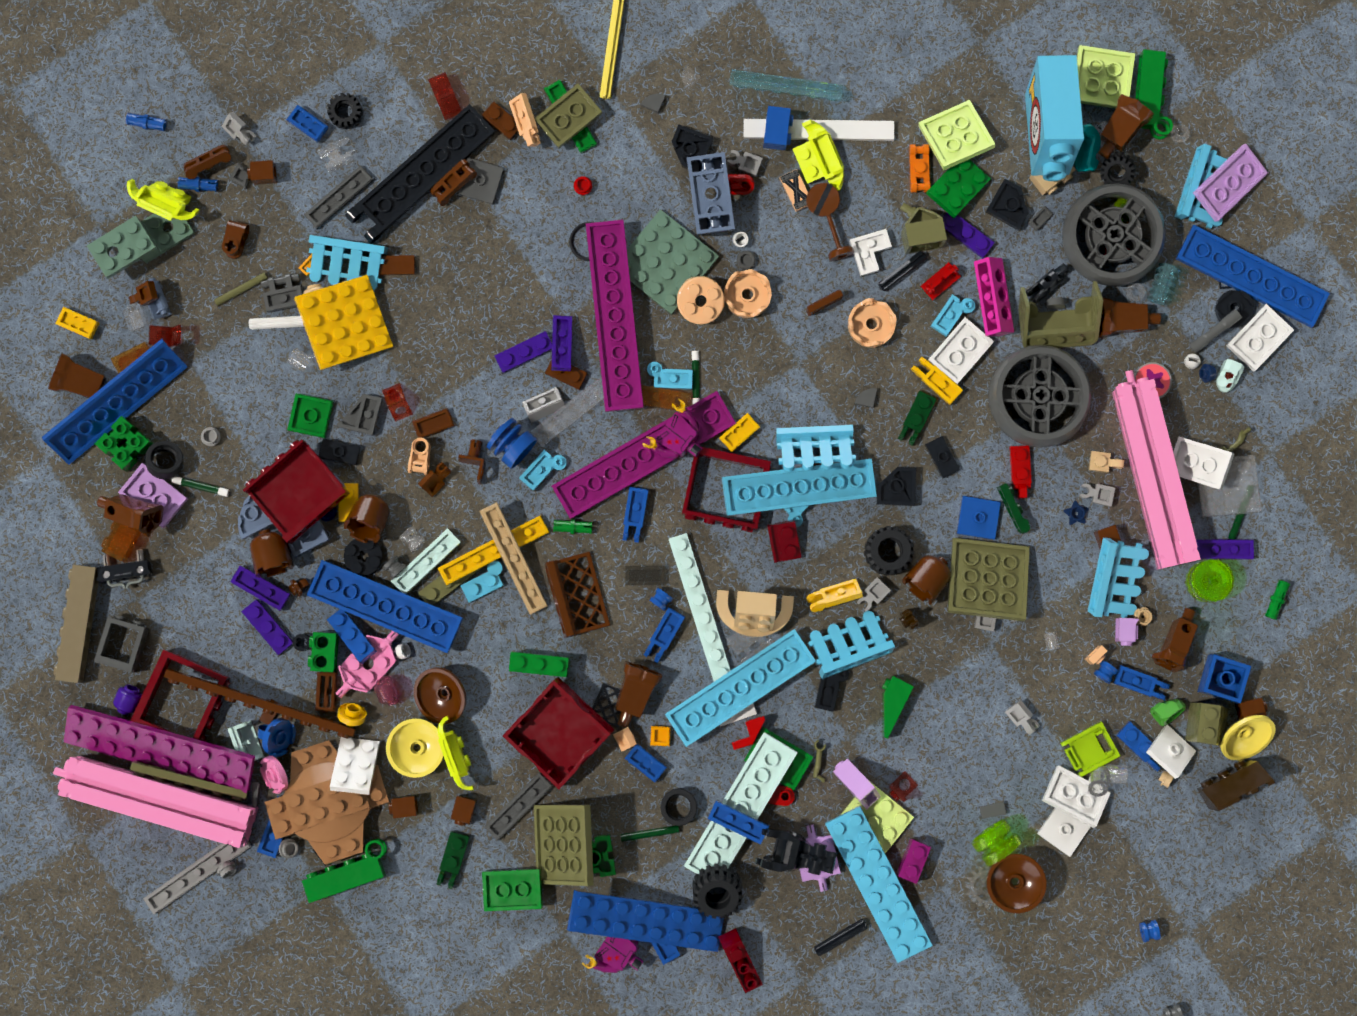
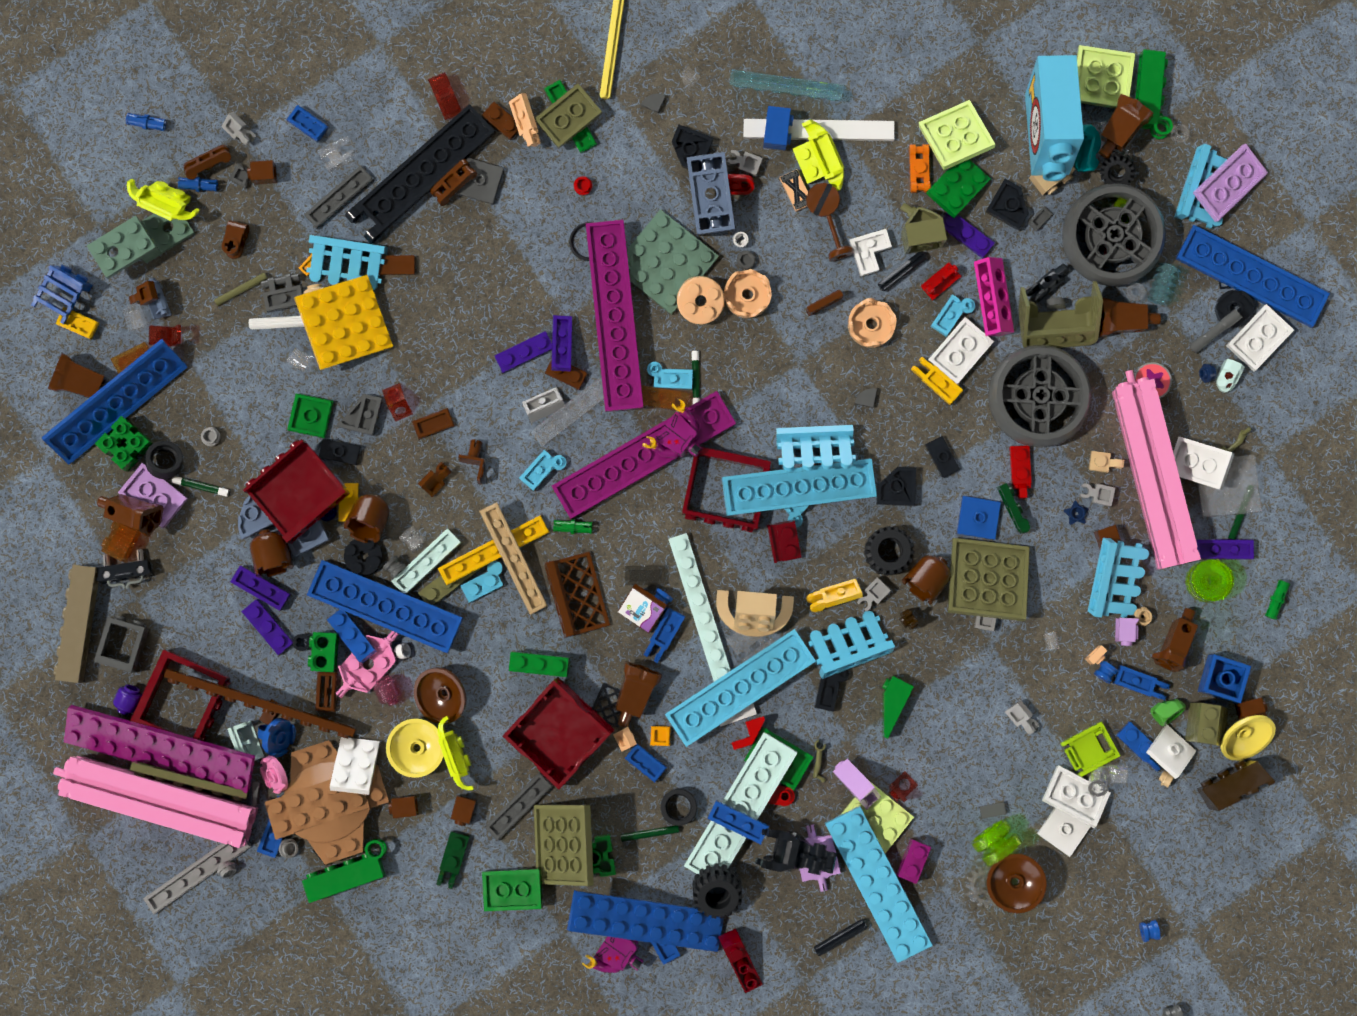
(66, 280): none -> blue plate
(297, 587): reddish brown plate -> none
(341, 100): black tyre -> none
(352, 714): yellow plate -> none
(419, 458): light nougat piece -> none
(515, 446): blue wheel -> none
(635, 512): blue hinge -> none
(642, 608): none -> tile
(739, 432): yellow plate -> none
(917, 415): dark green hinge -> none
(1192, 364): white hinge -> none

